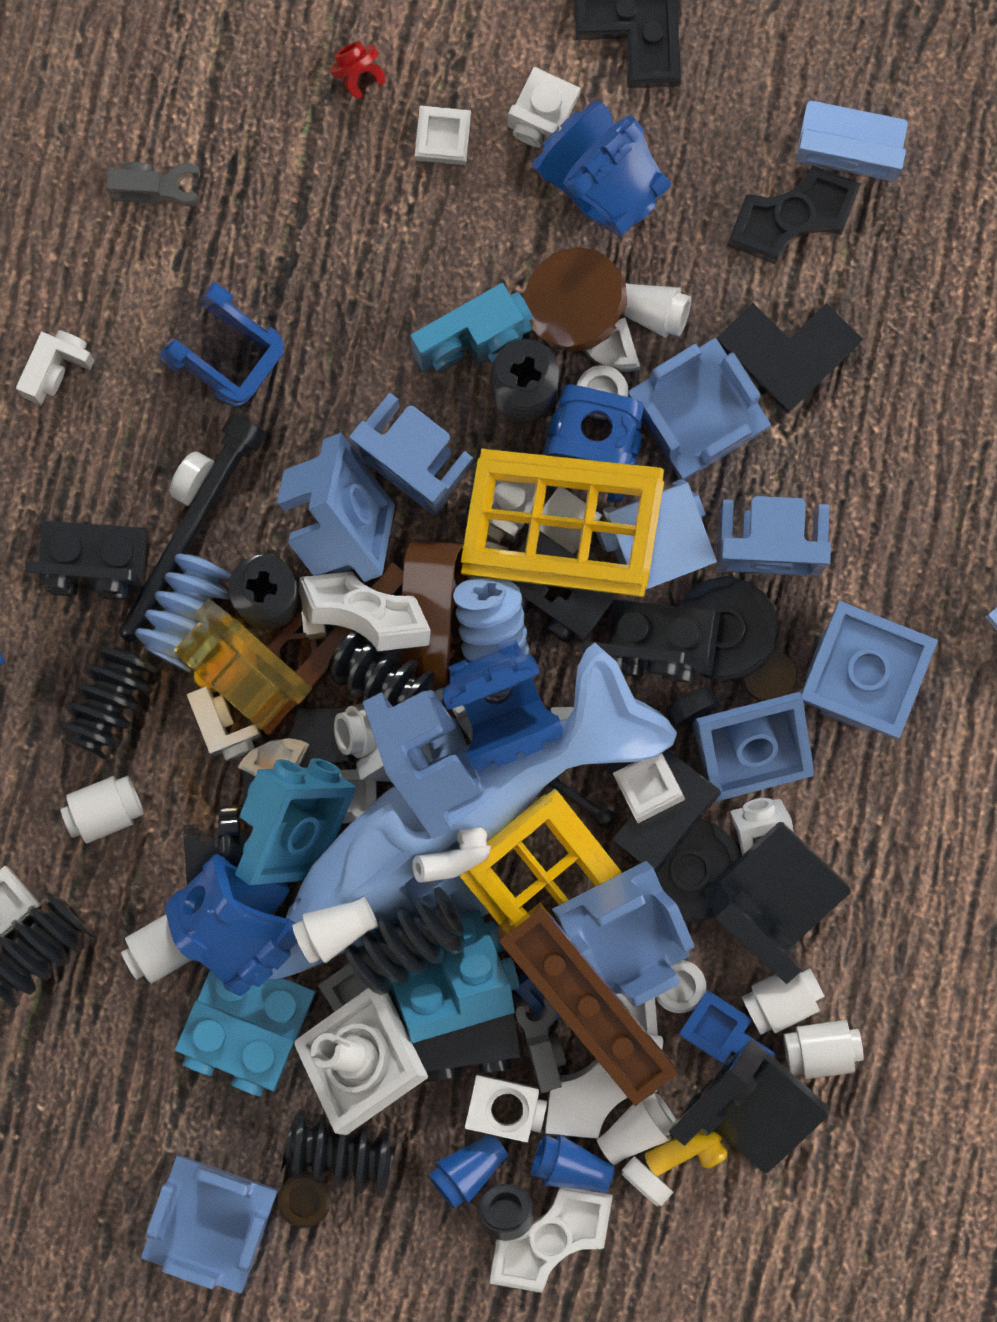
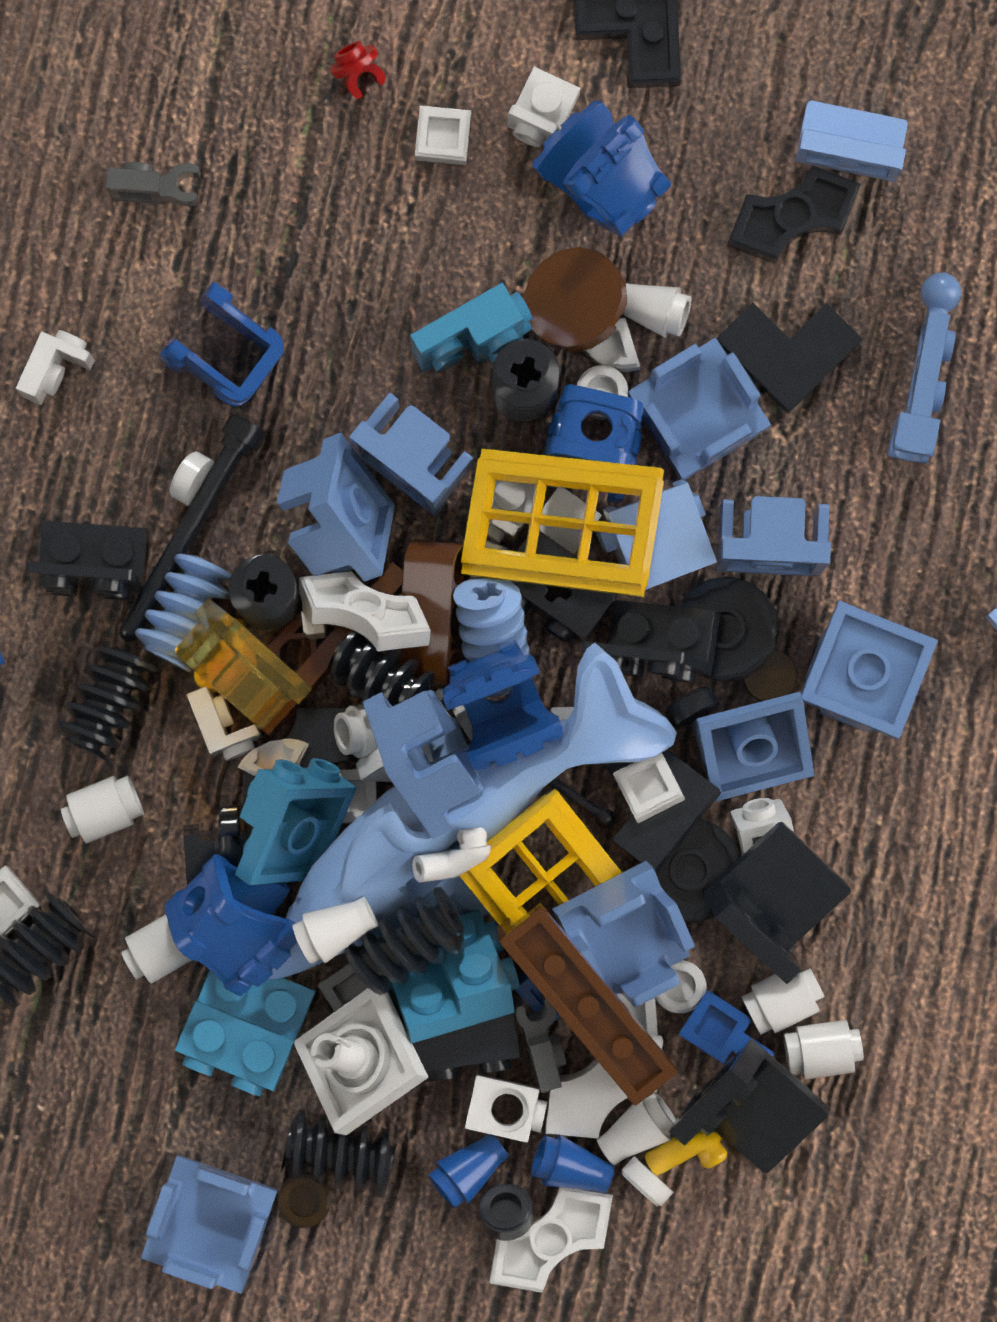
(914, 430): none -> medium blue plate

